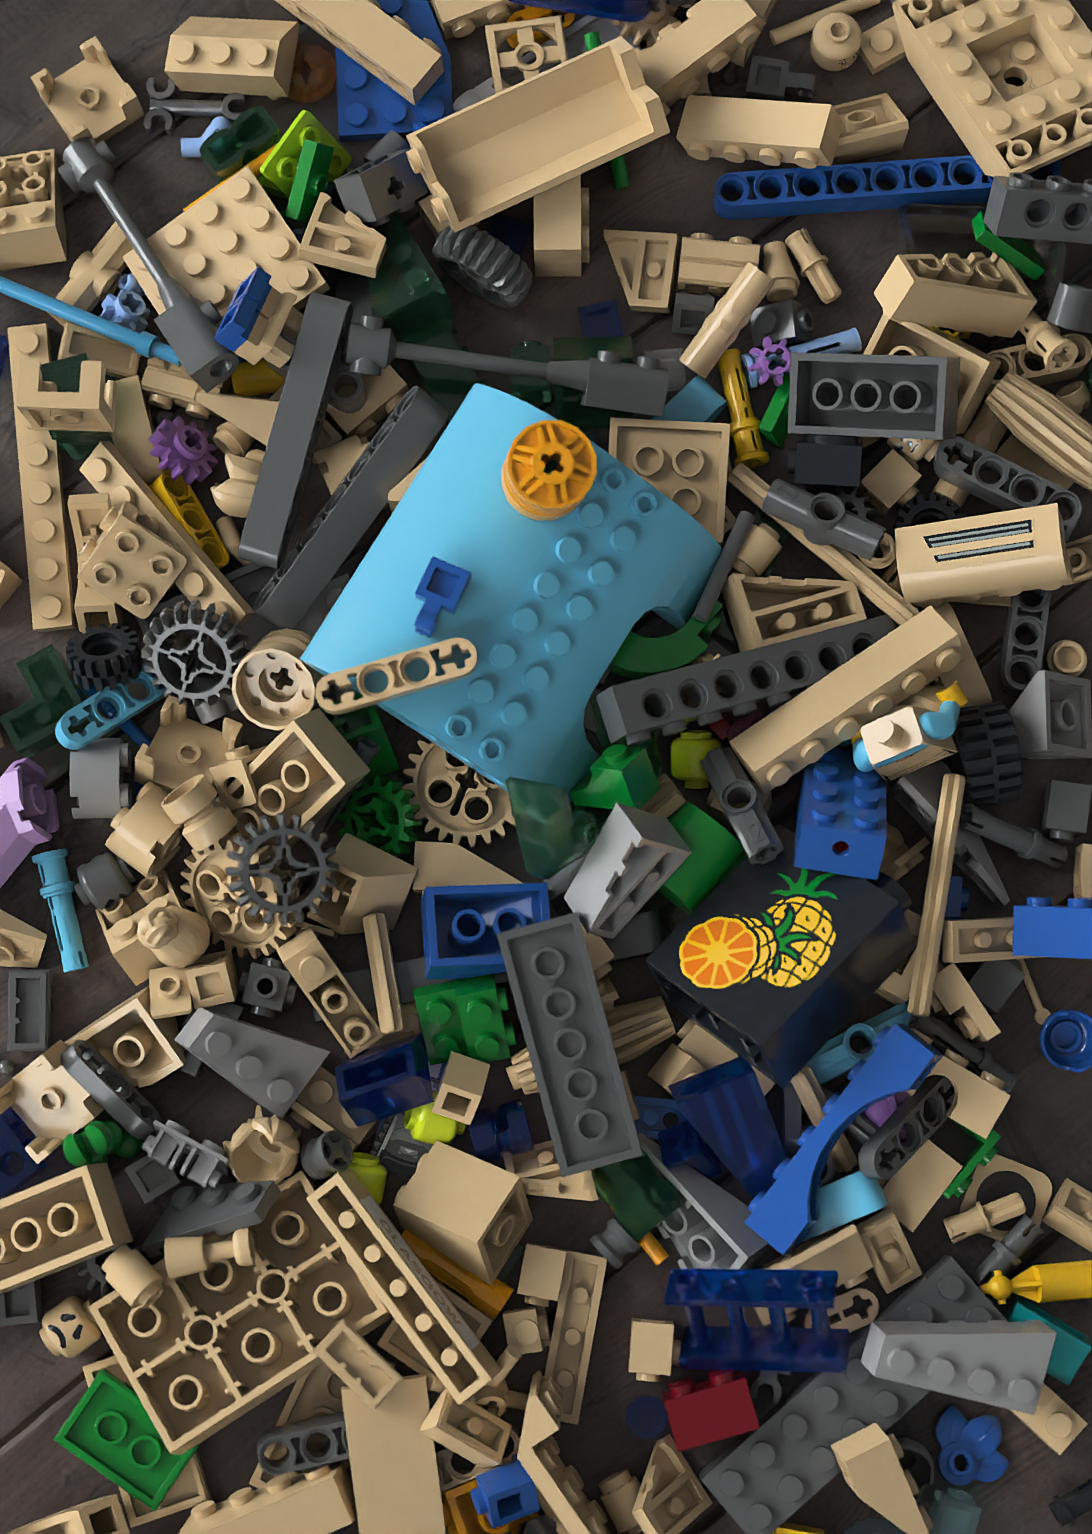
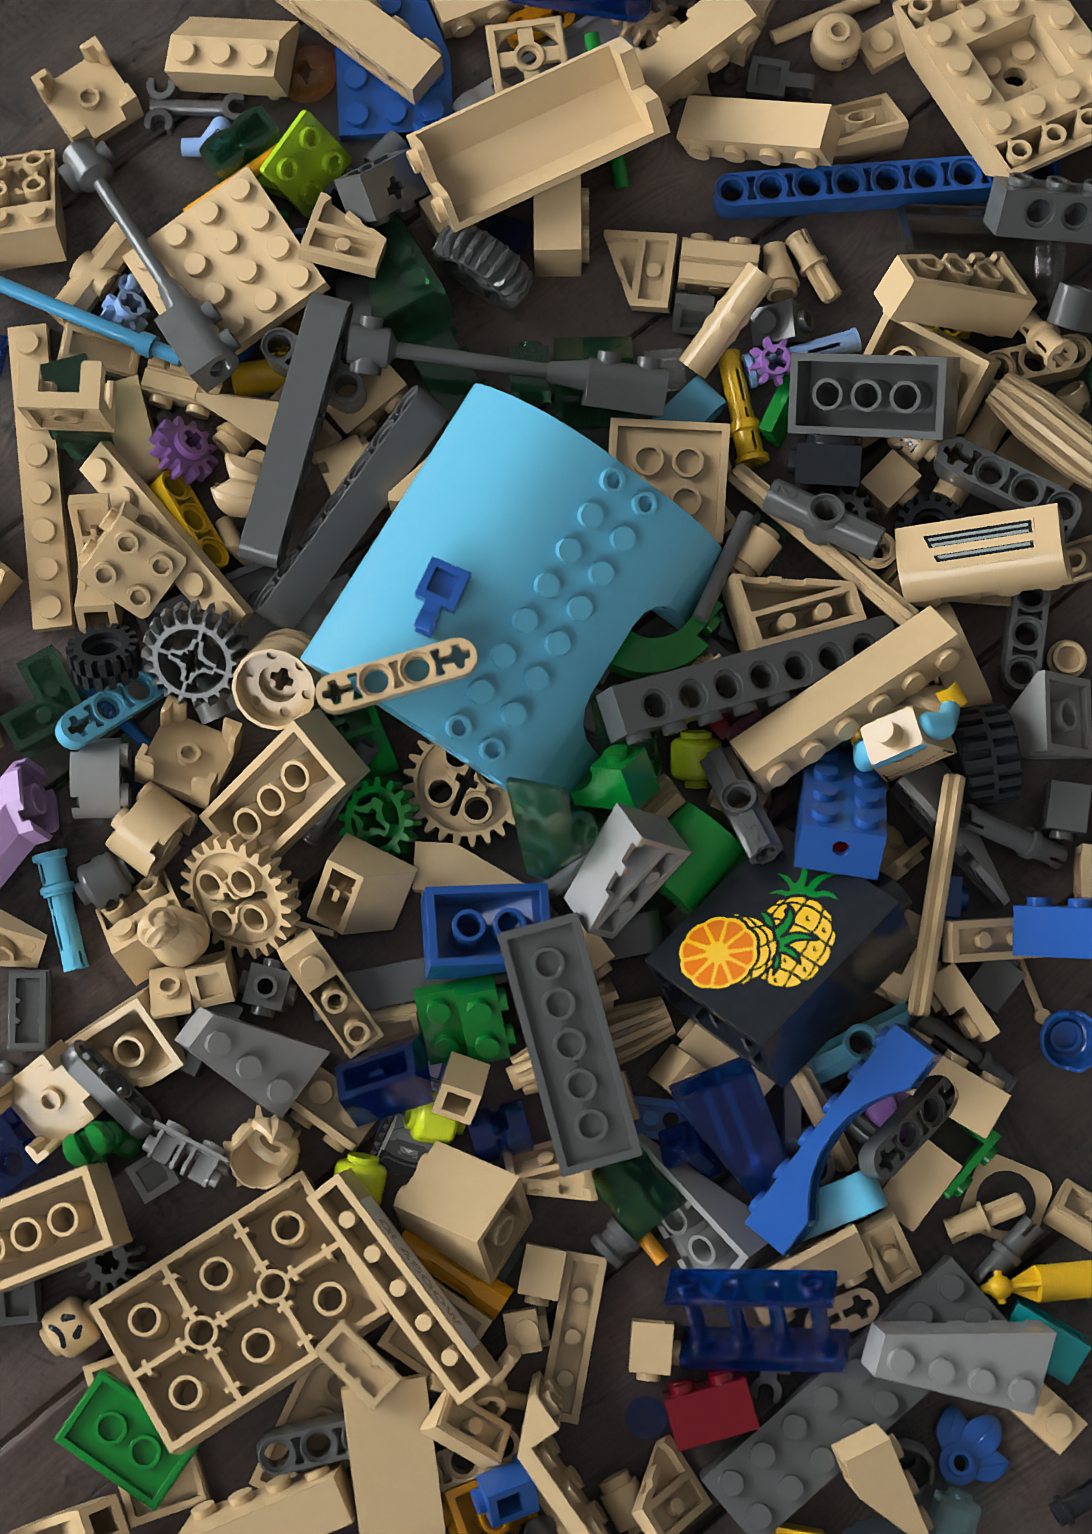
(133, 1277): tan brick -> none
(193, 1254): tan piece -> none
(197, 810): tan wheel -> none
(209, 1209): dark grey wing -> none
(236, 767): tan bracket -> none
(257, 319): hips -> none
(282, 889): dark grey gear -> none
(309, 180): green plate -> none
(326, 1155): dark grey wheel -> none
(383, 973): tan axle -> none
(545, 495): light orange wheel -> none
(600, 319): clear blue tile -> none
(1010, 249): green tile -> none

